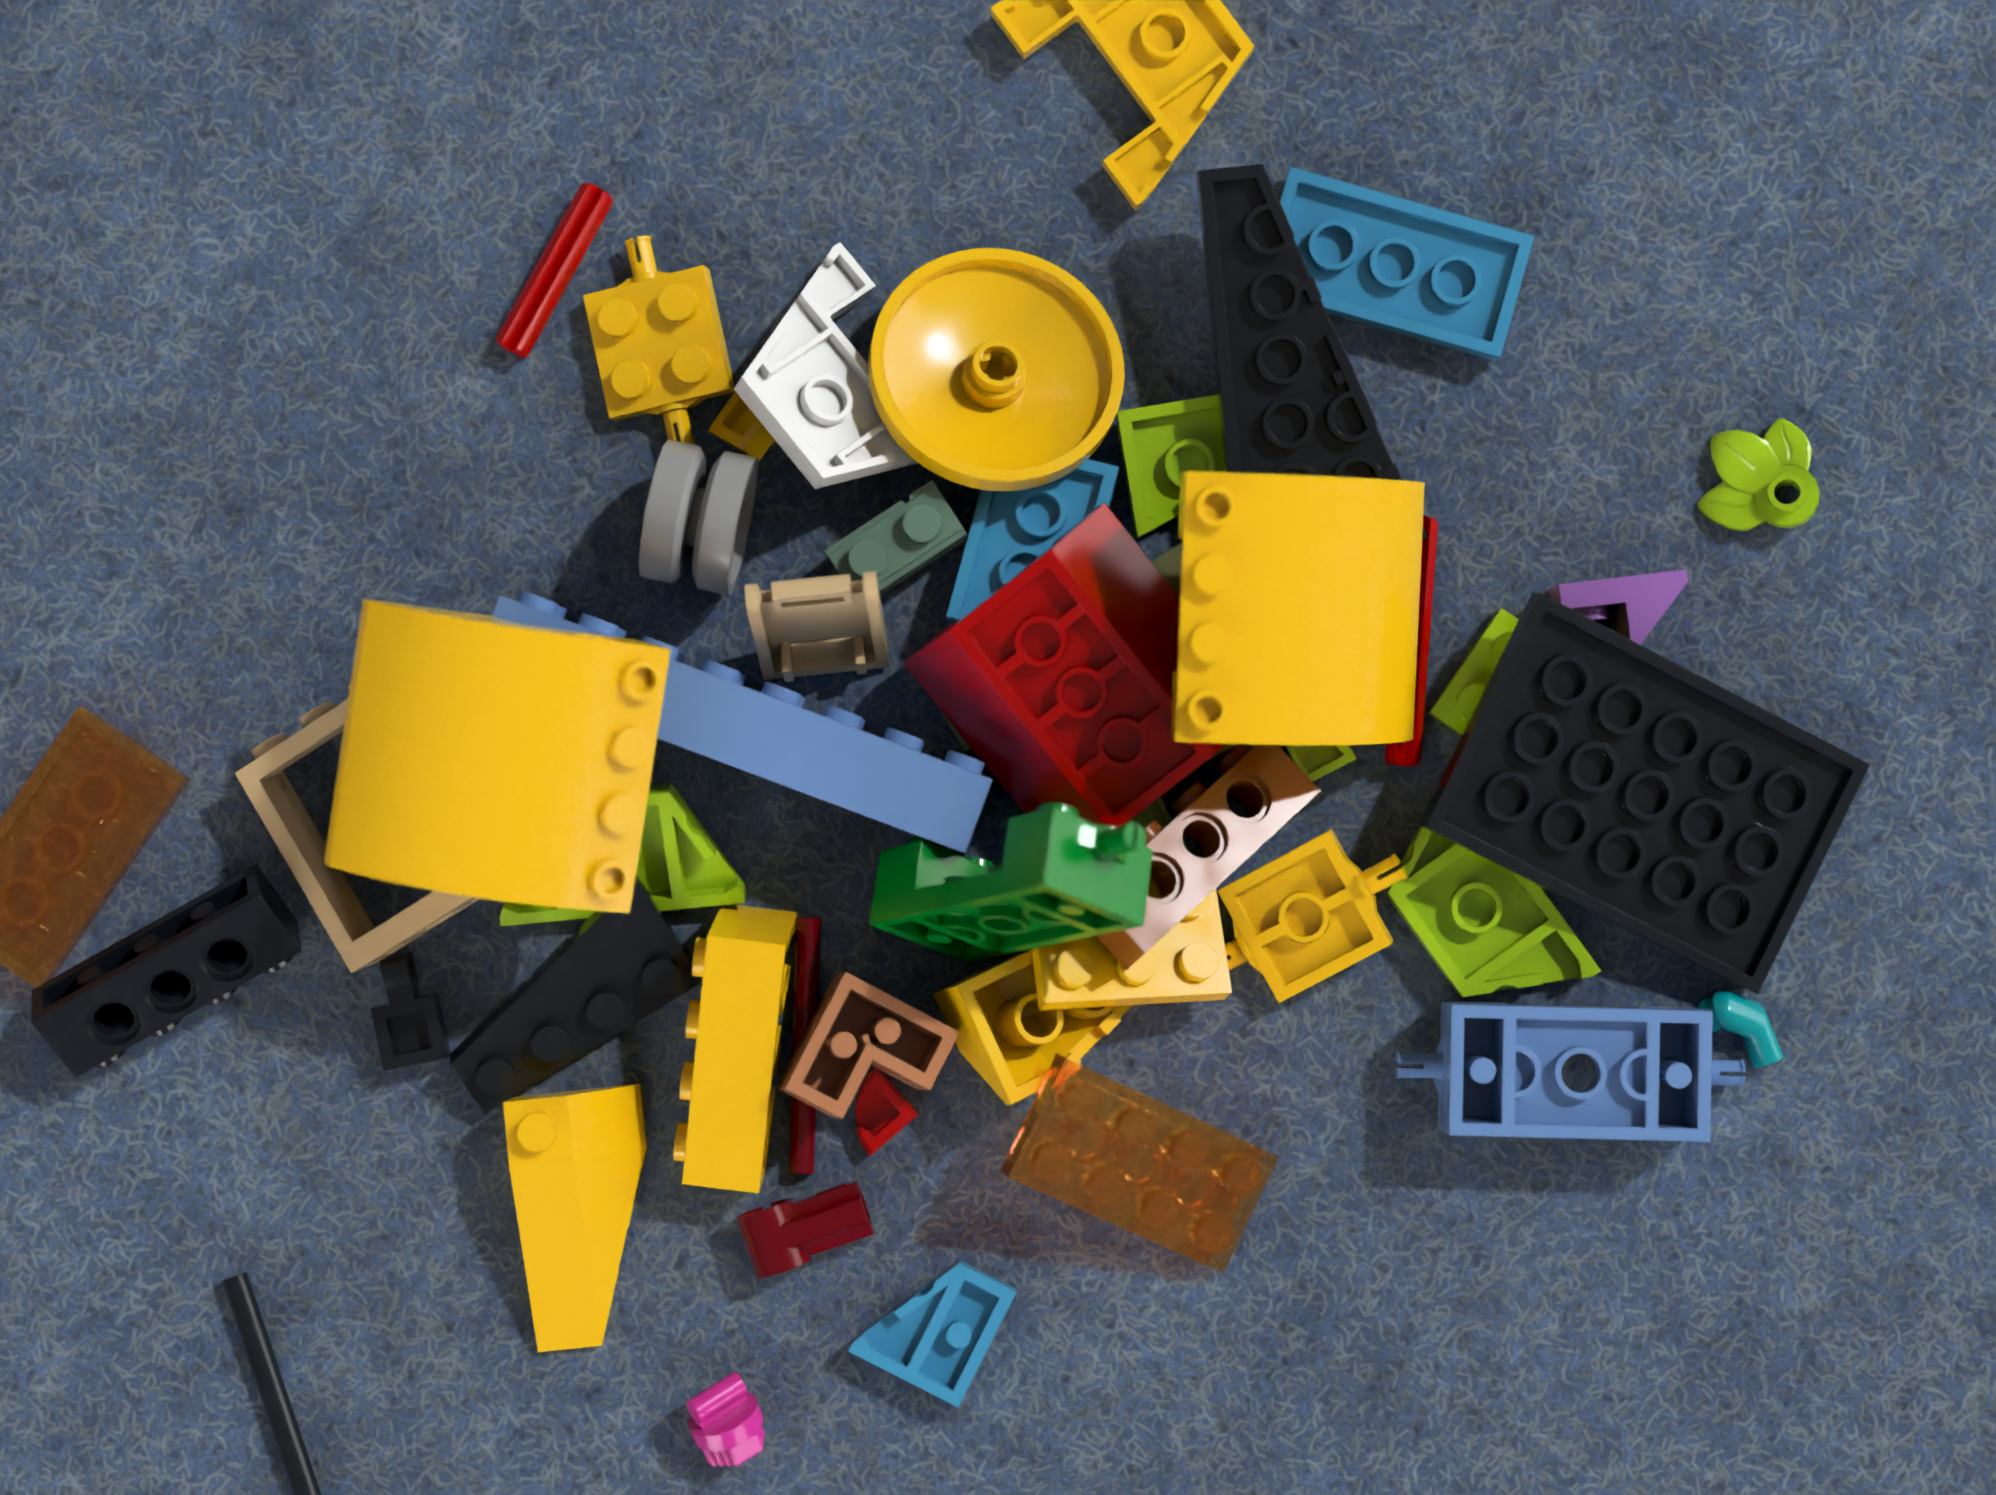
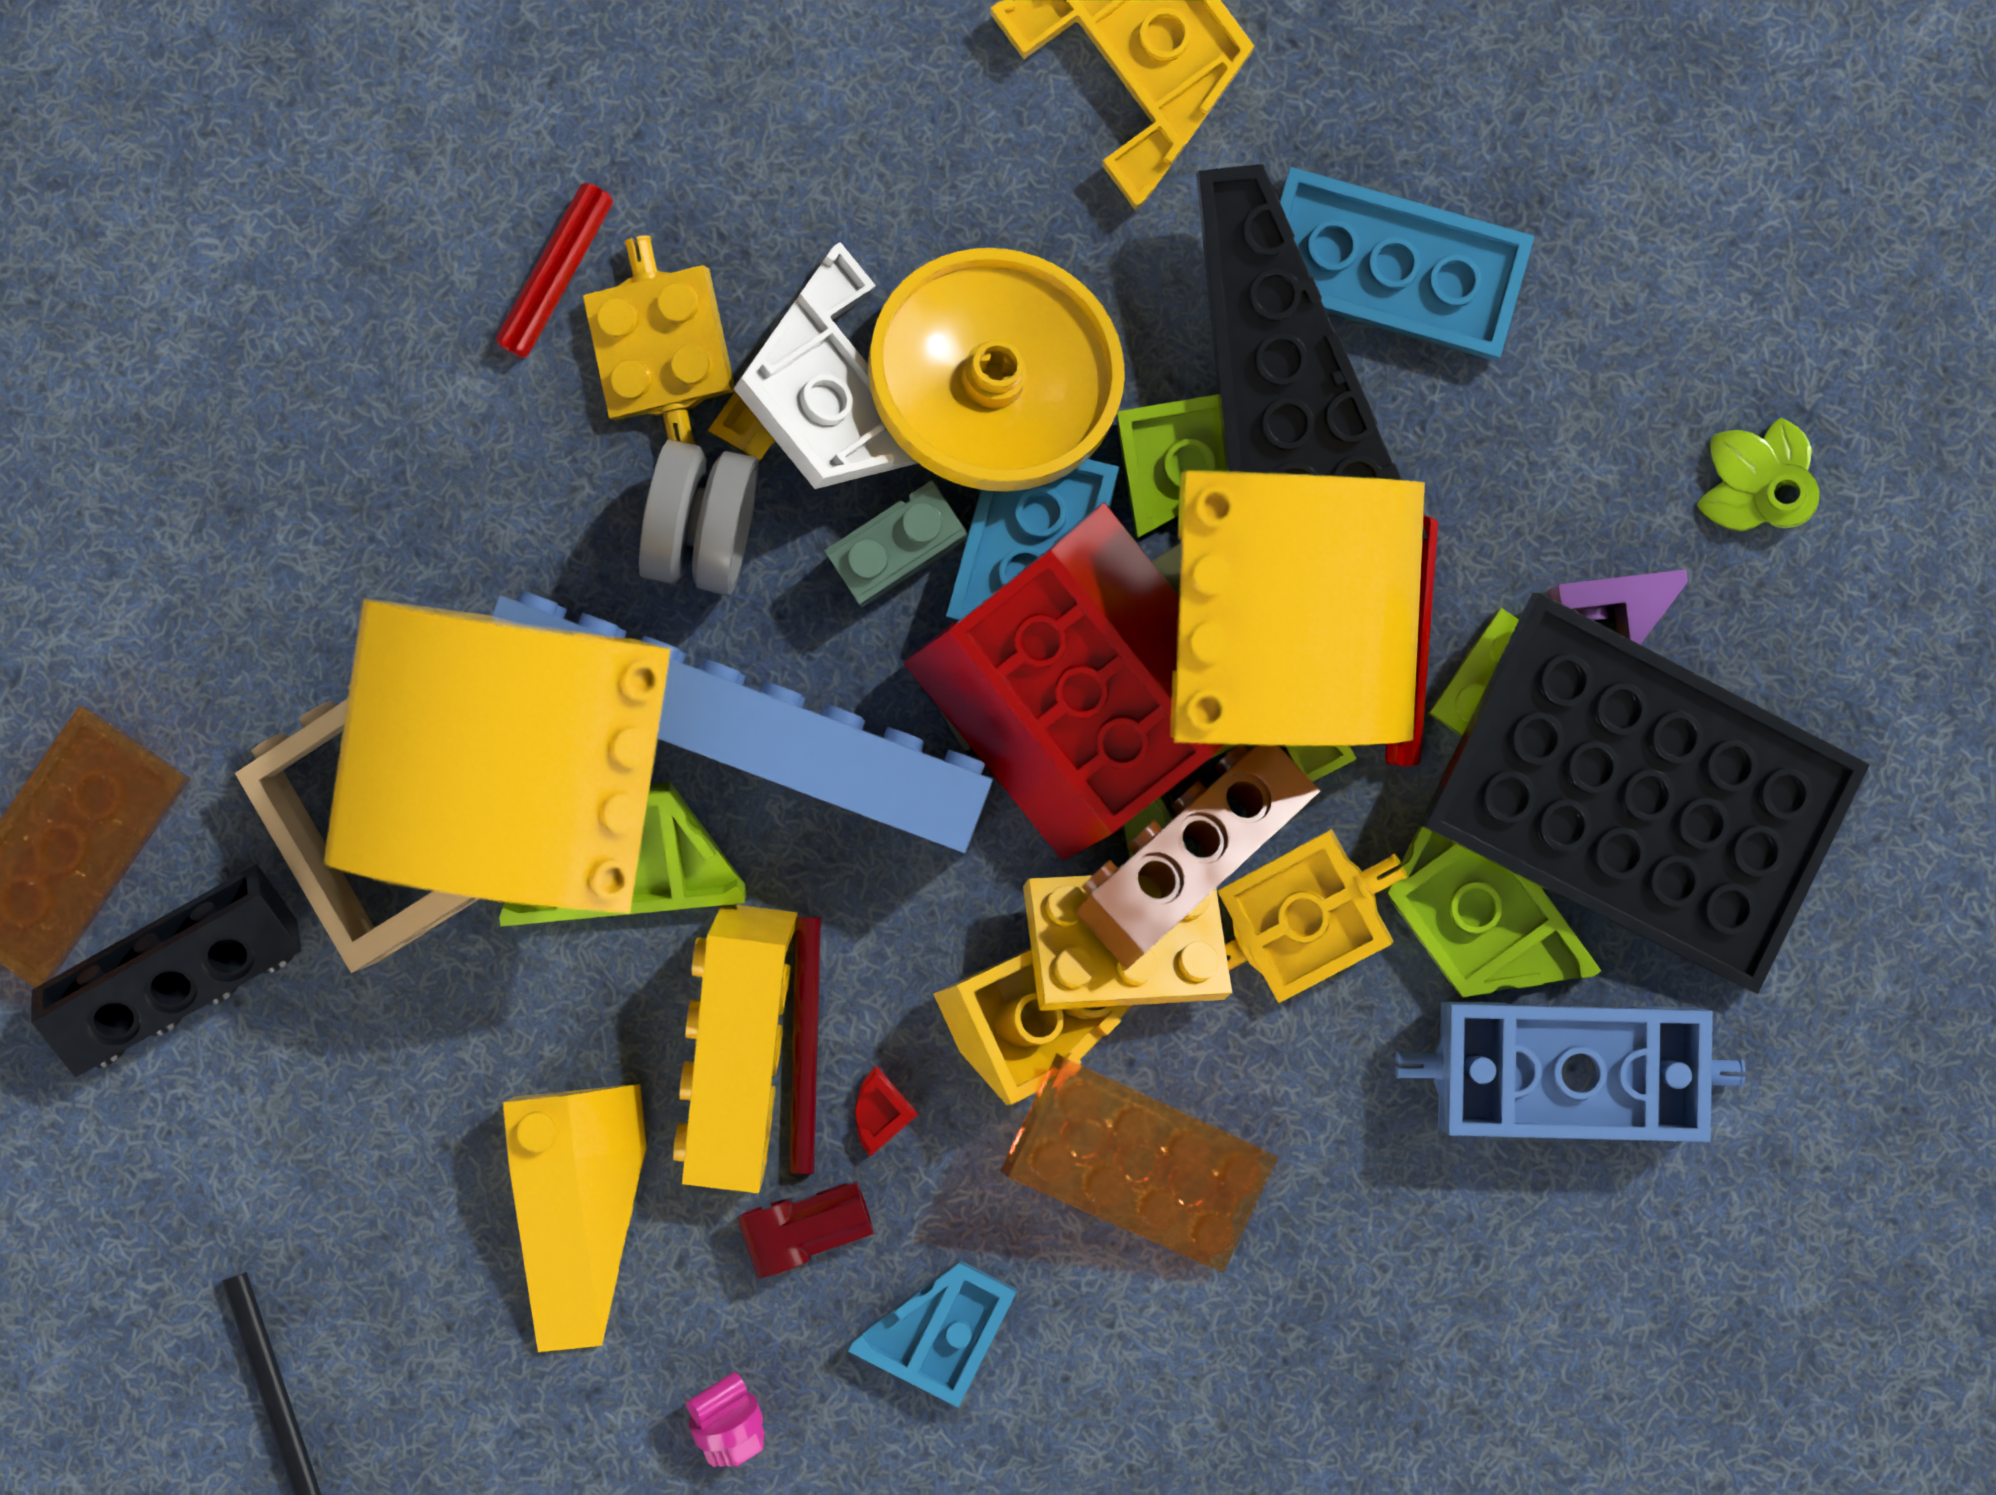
(410, 1025): black plate -> none
(586, 994): black wing -> none
(817, 611): tan container -> none
(859, 1029): nougat brick -> none
(1054, 887): green brick -> none
(1749, 1021): teal arm -> none

